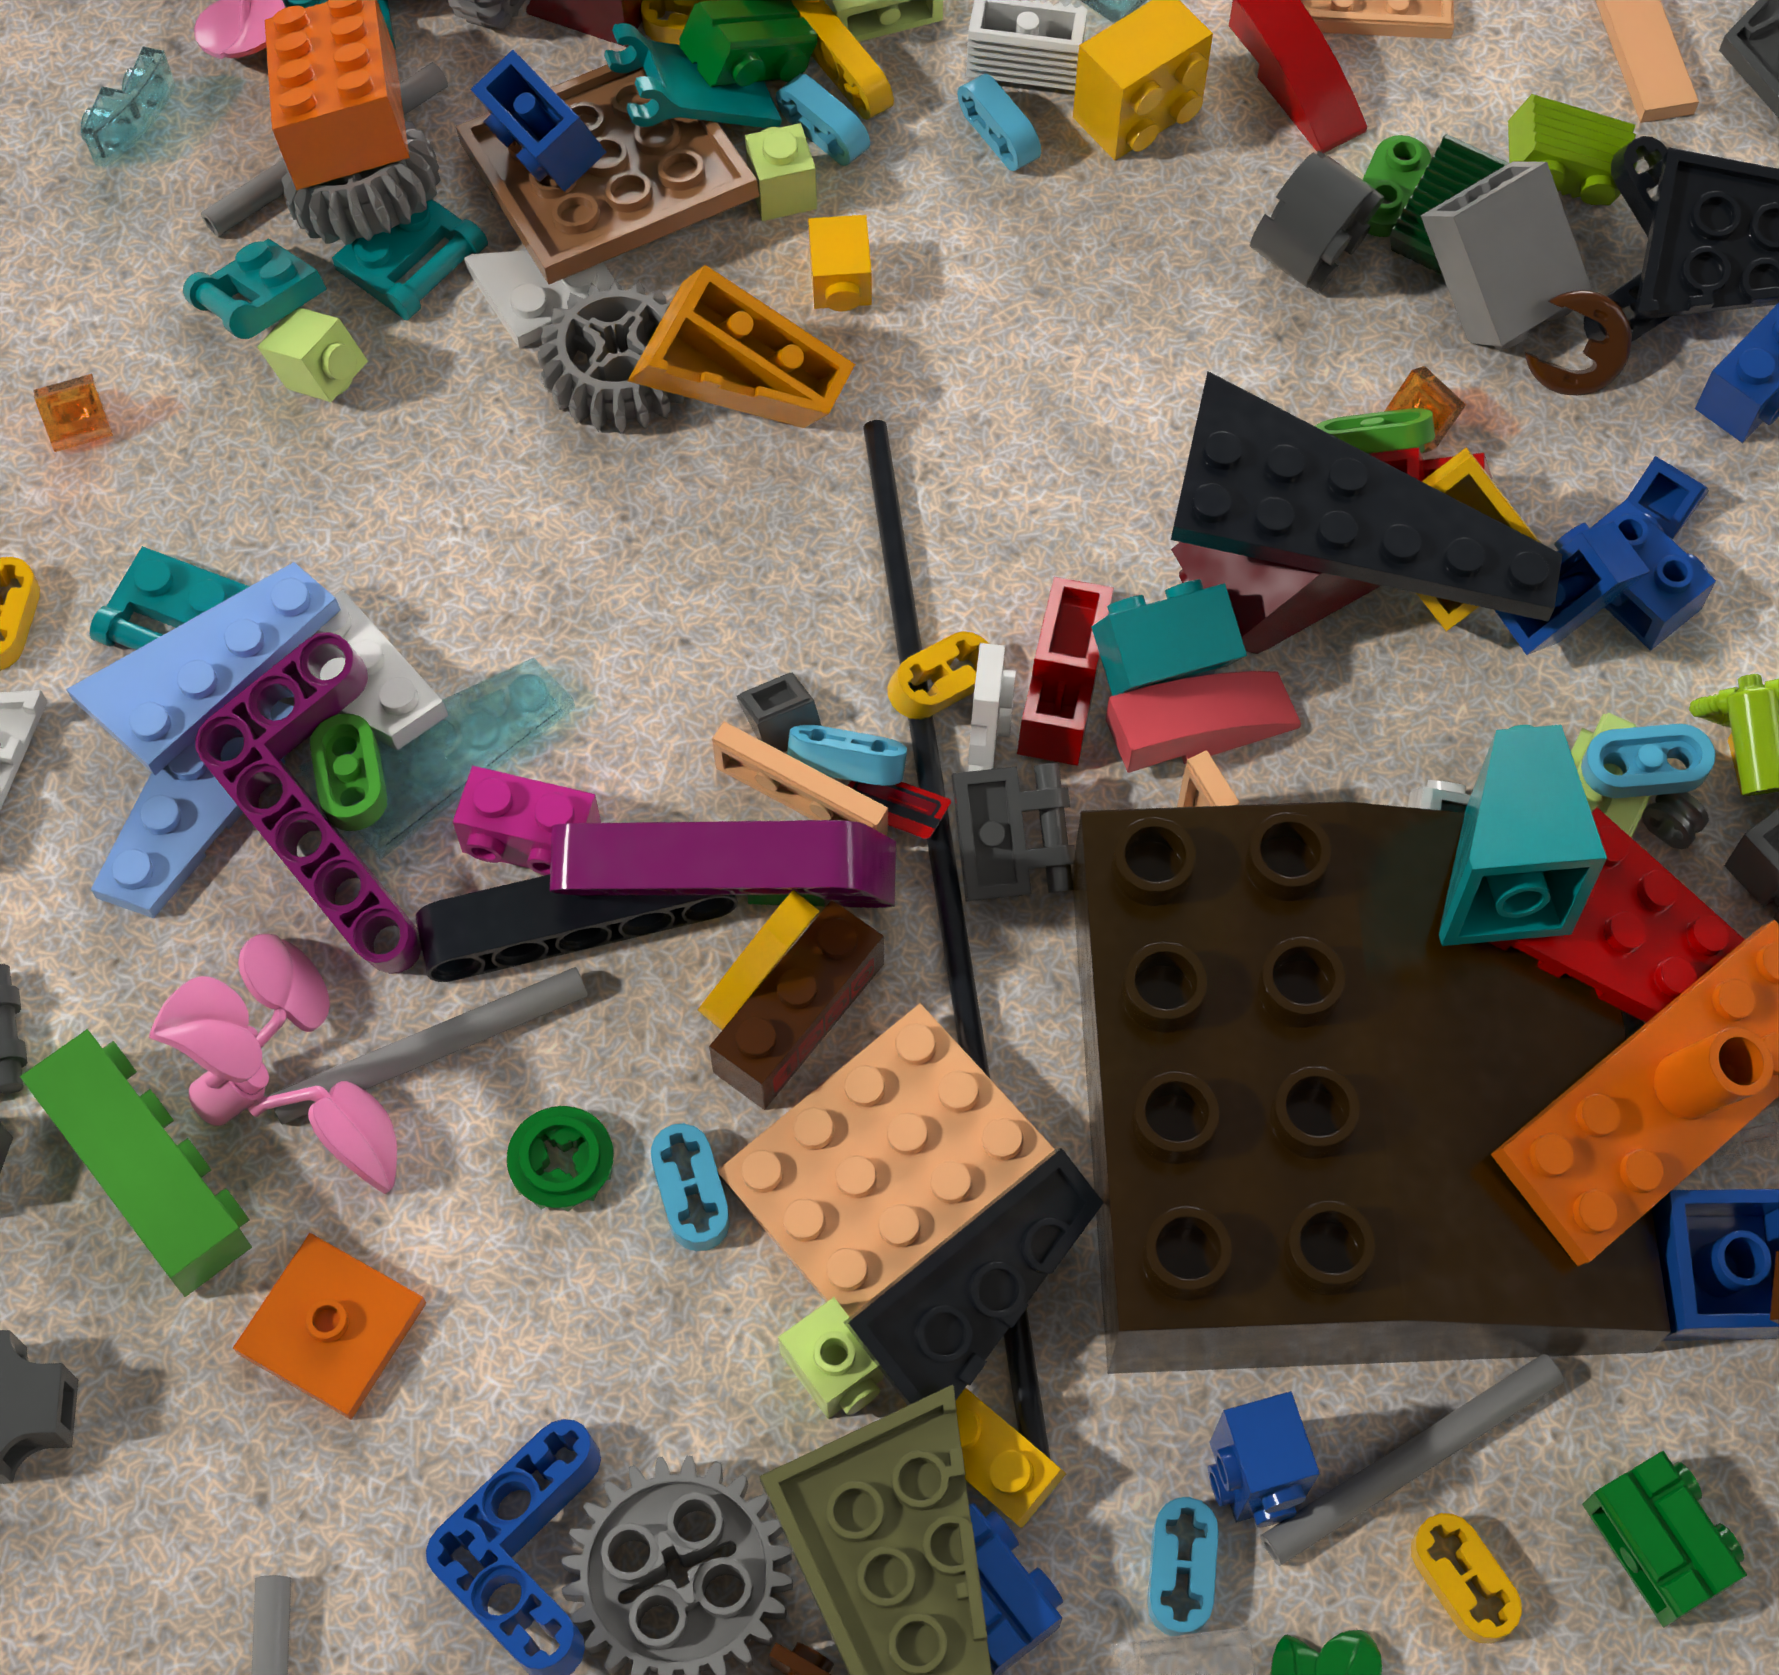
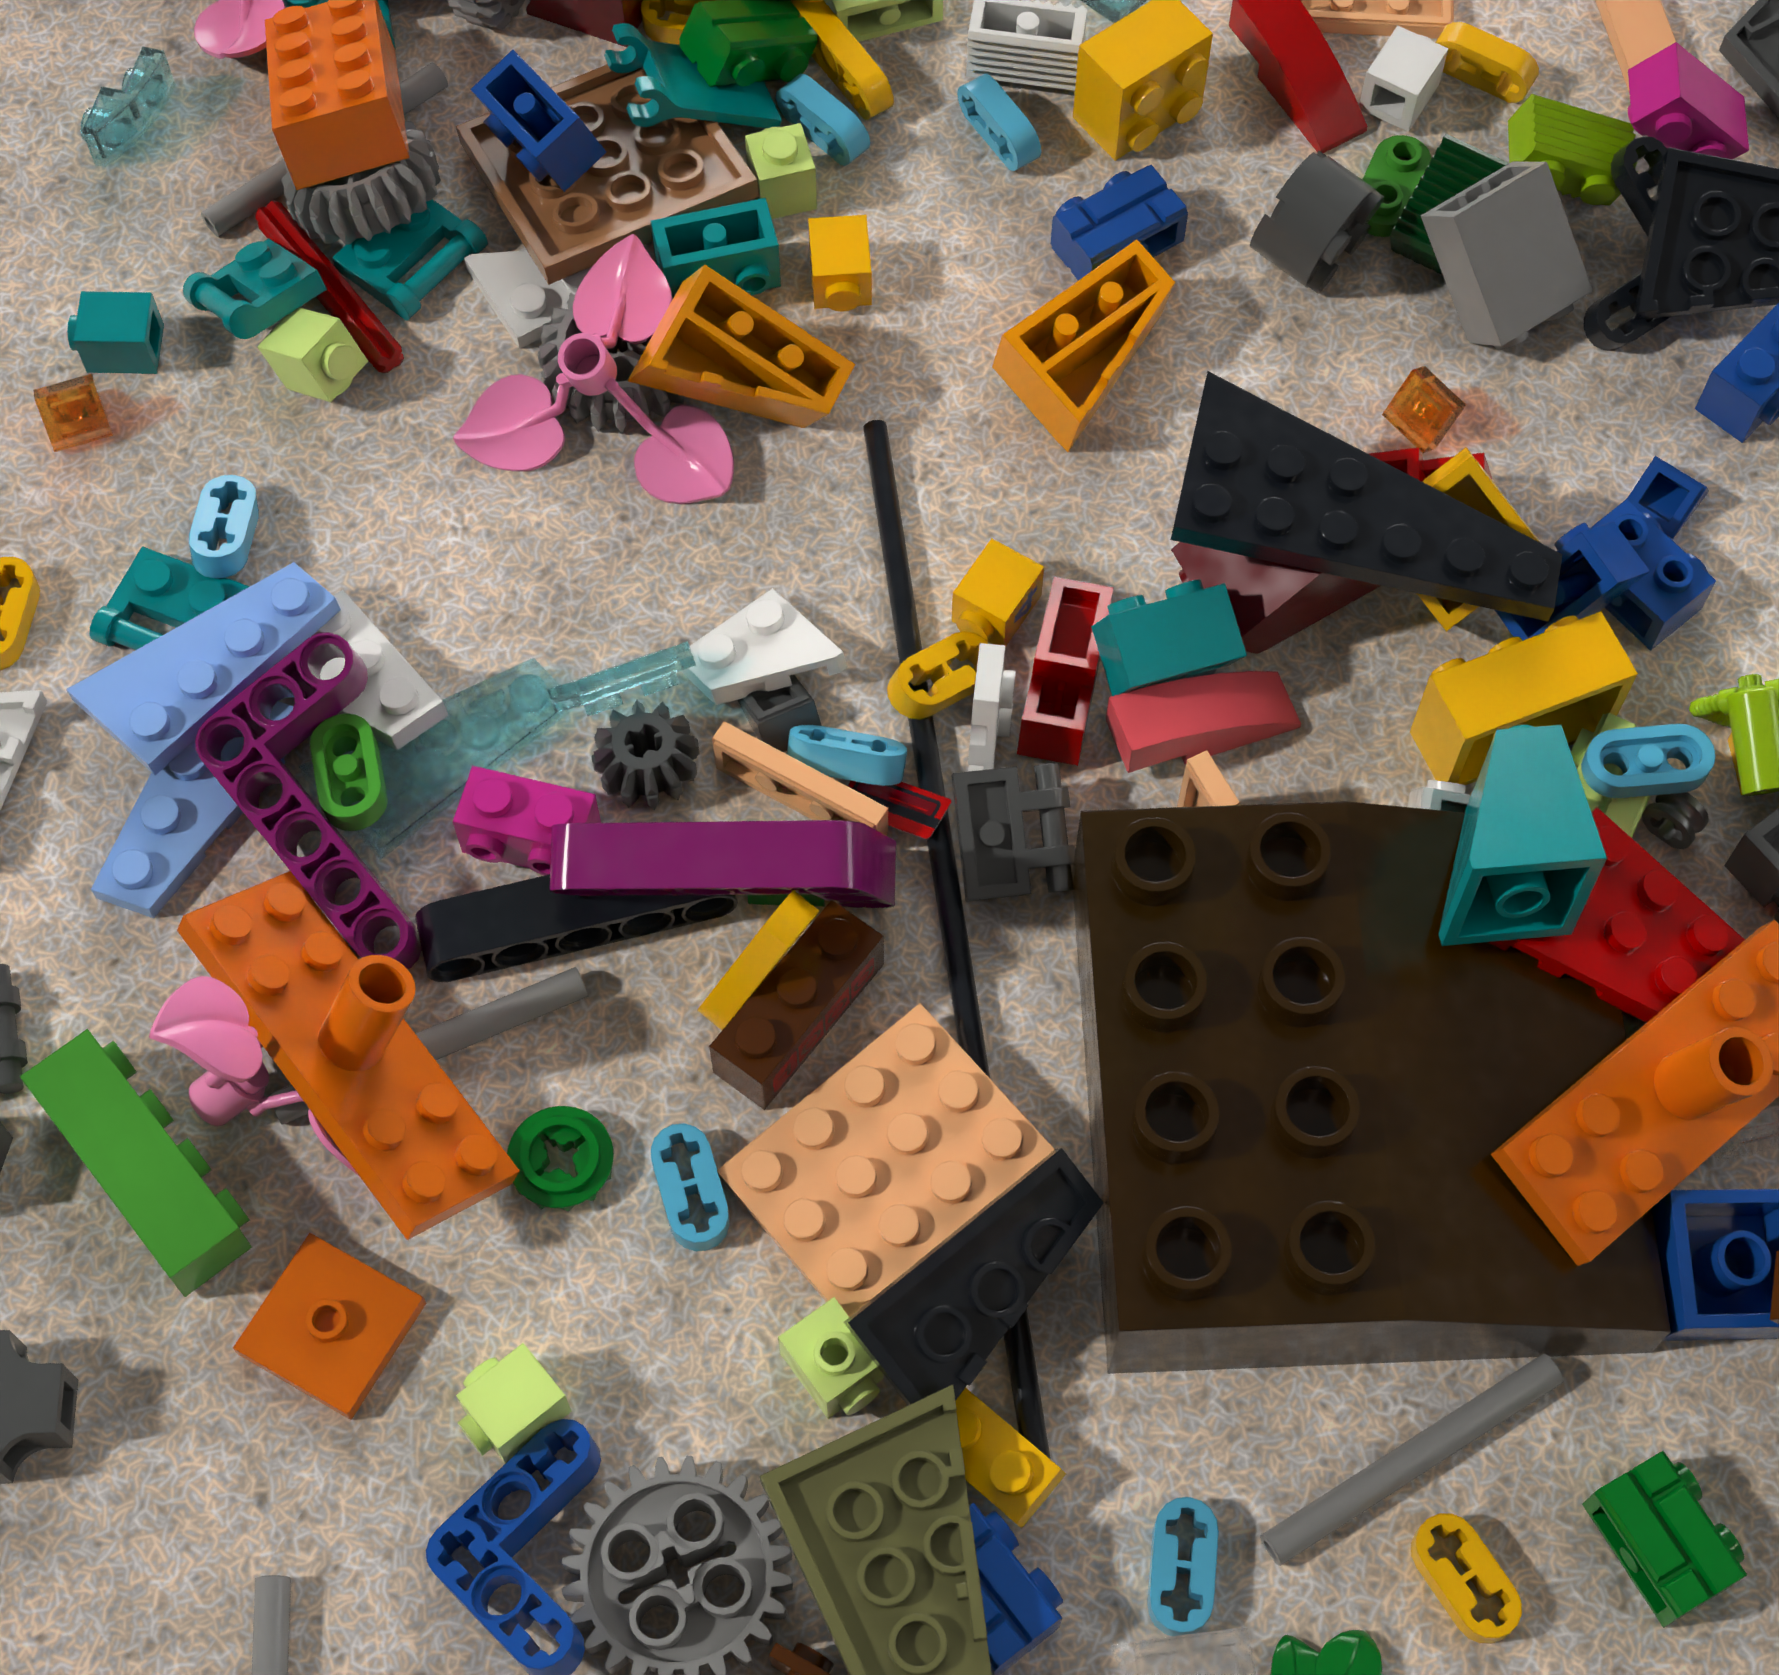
(117, 332): none -> teal brick
(211, 524): none -> medium azure beam
(339, 298): none -> red axle
(349, 1051): none -> orange plate
(509, 1403): none -> yellowish green brick
(516, 420): none -> bright pink plant
(602, 689): none -> clear light blue plate
(645, 754): none -> dark grey gear
(729, 239): none -> teal brick
(760, 651): none -> white wing
(997, 593): none -> yellow brick
(1082, 341): none -> light orange wedge
(1125, 210): none -> blue brick
(1262, 1460): blue brick -> none
(1384, 429): bright green plate -> none
(1403, 78): none -> white brick
(1488, 62): none -> yellow beam
(1546, 680): none -> yellow piece
(1607, 355): reddish brown head -> none
(1686, 105): none -> dark pink brick

